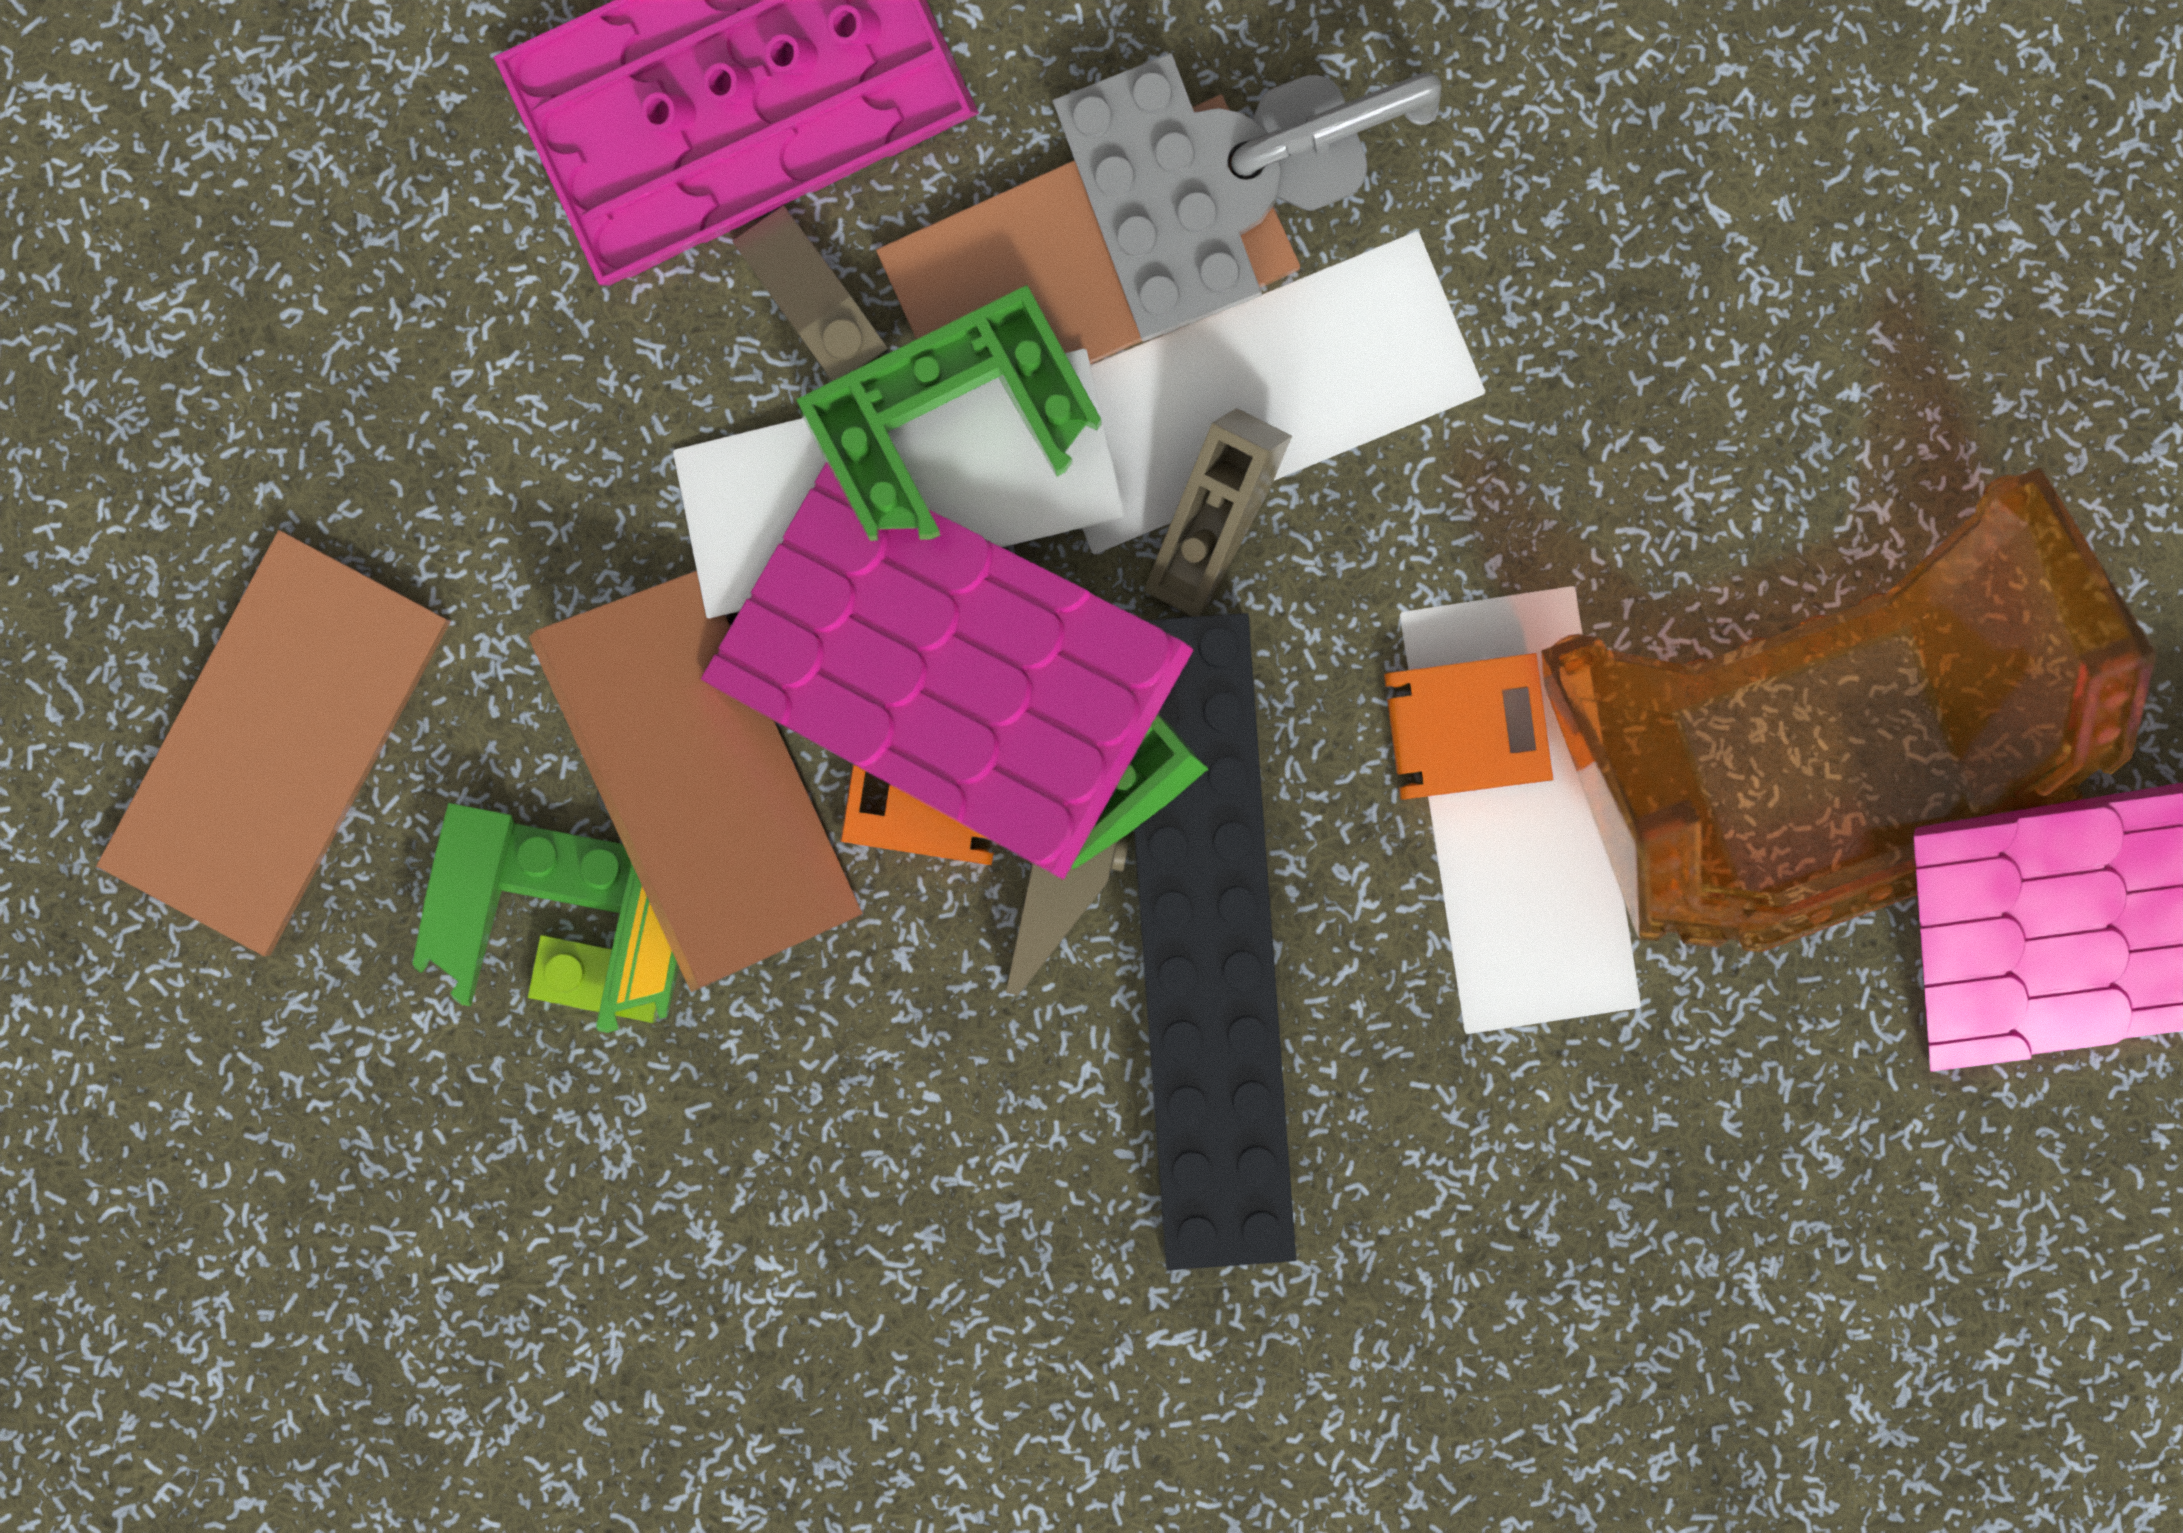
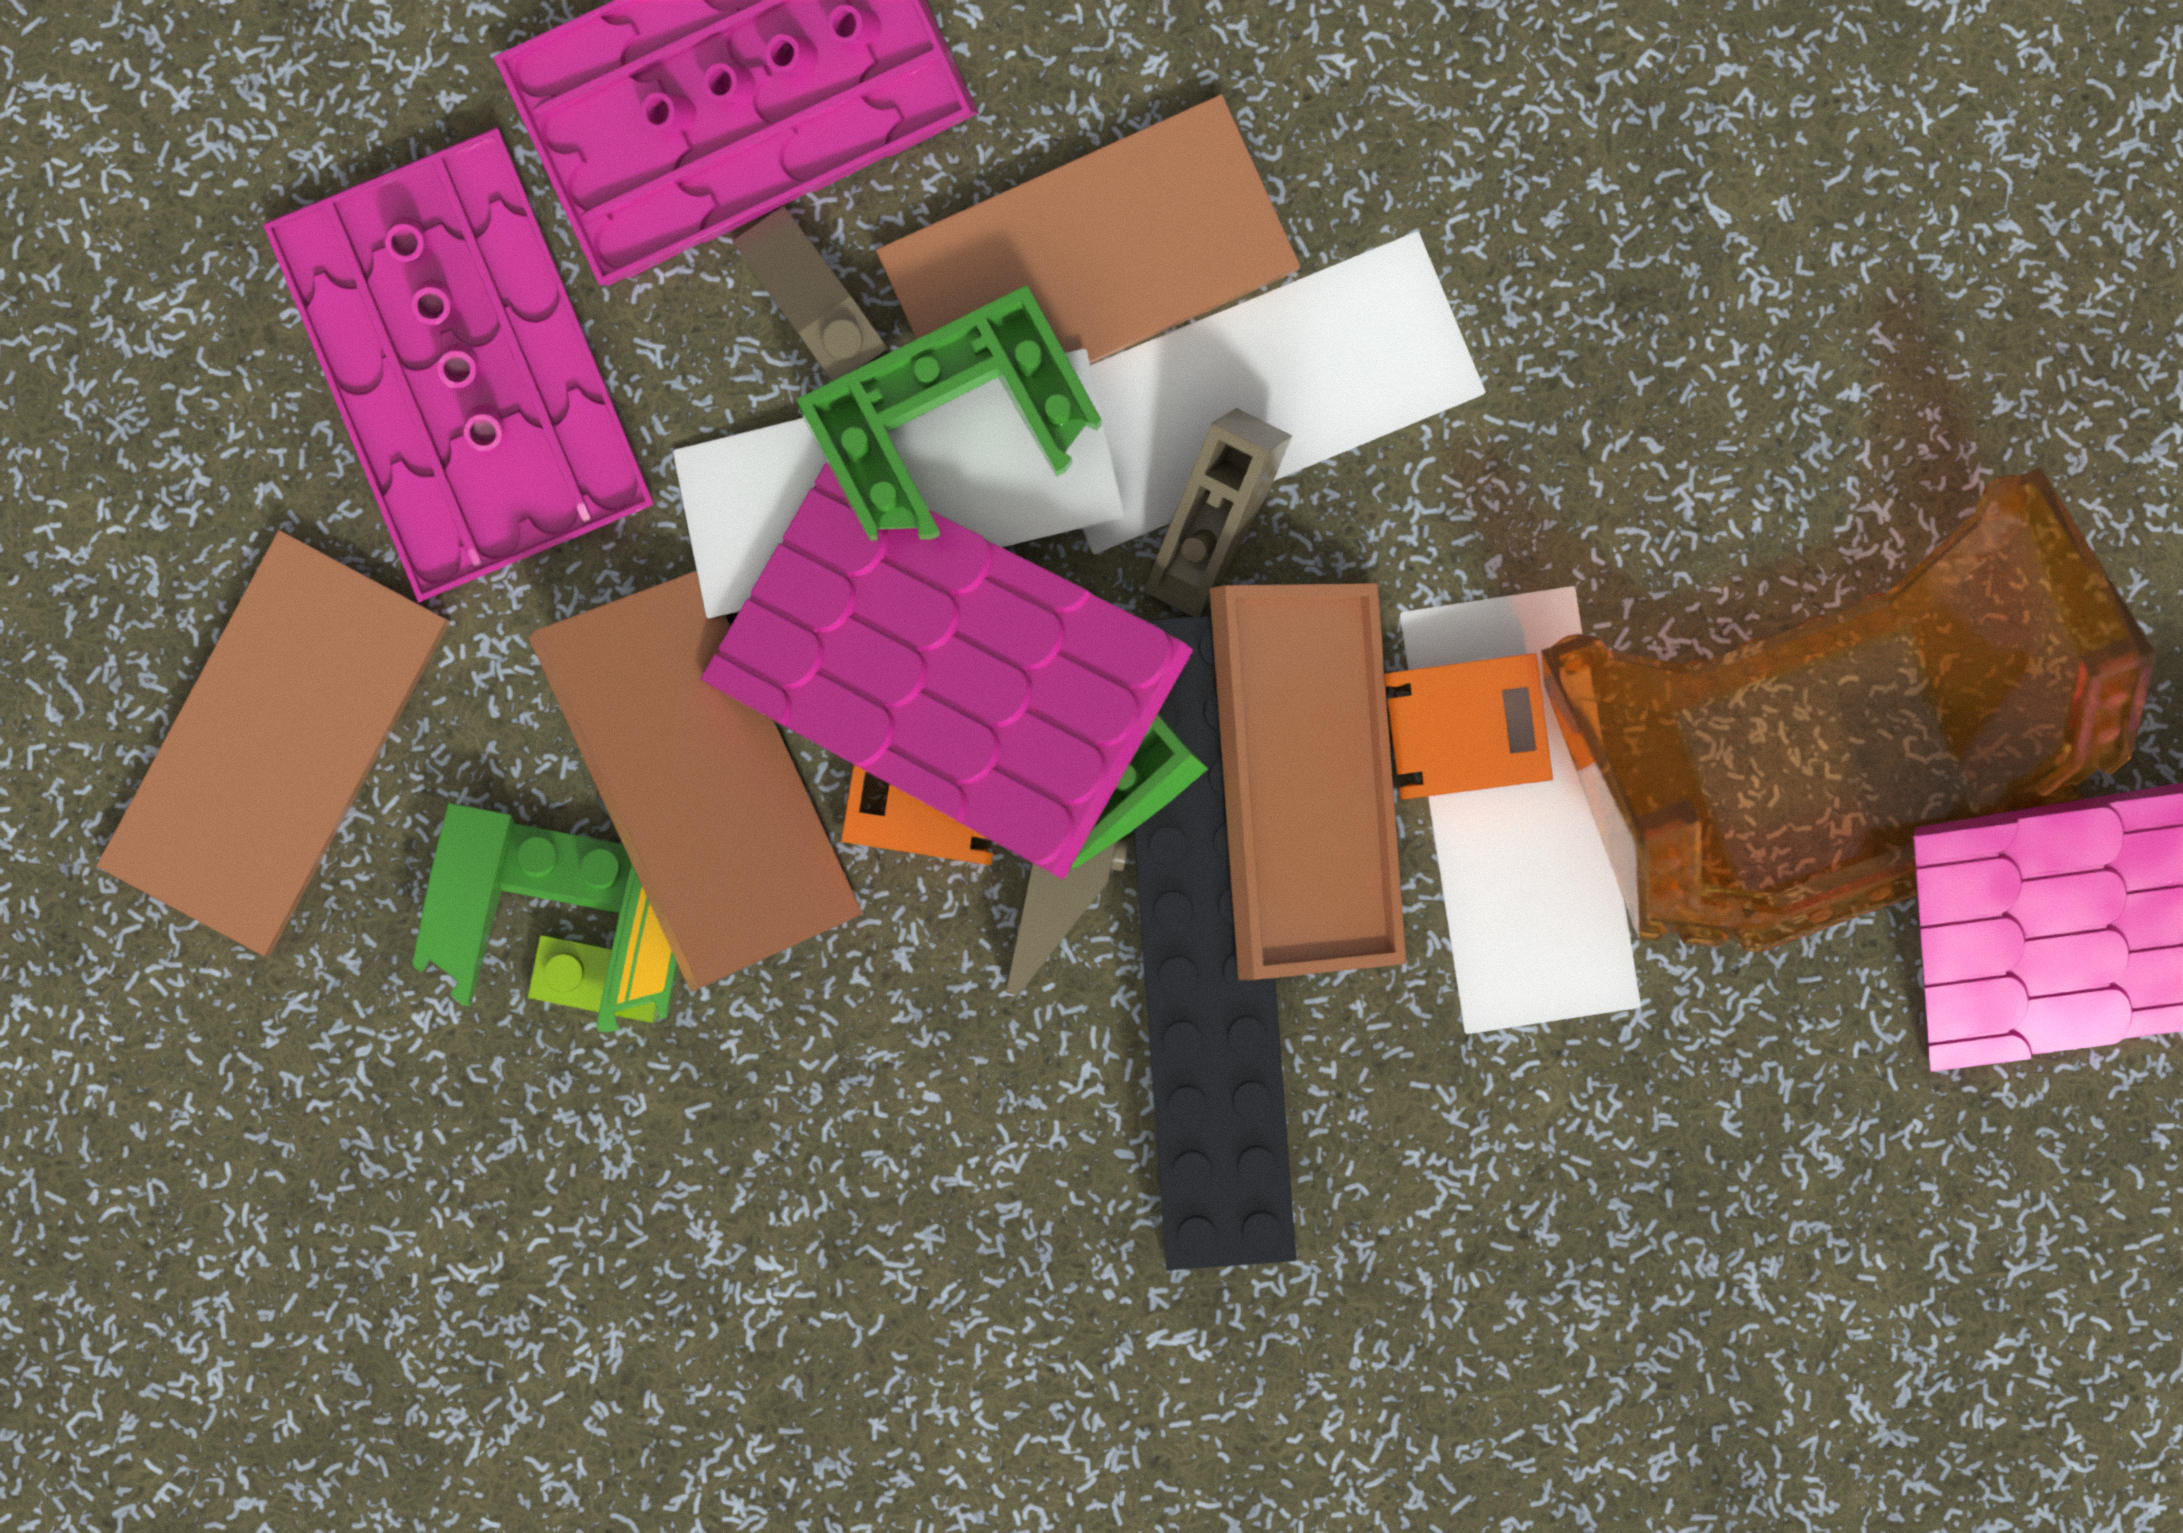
(458, 363): none -> dark pink piece
(1167, 184): light grey plate -> none
(1307, 778): none -> nougat tile

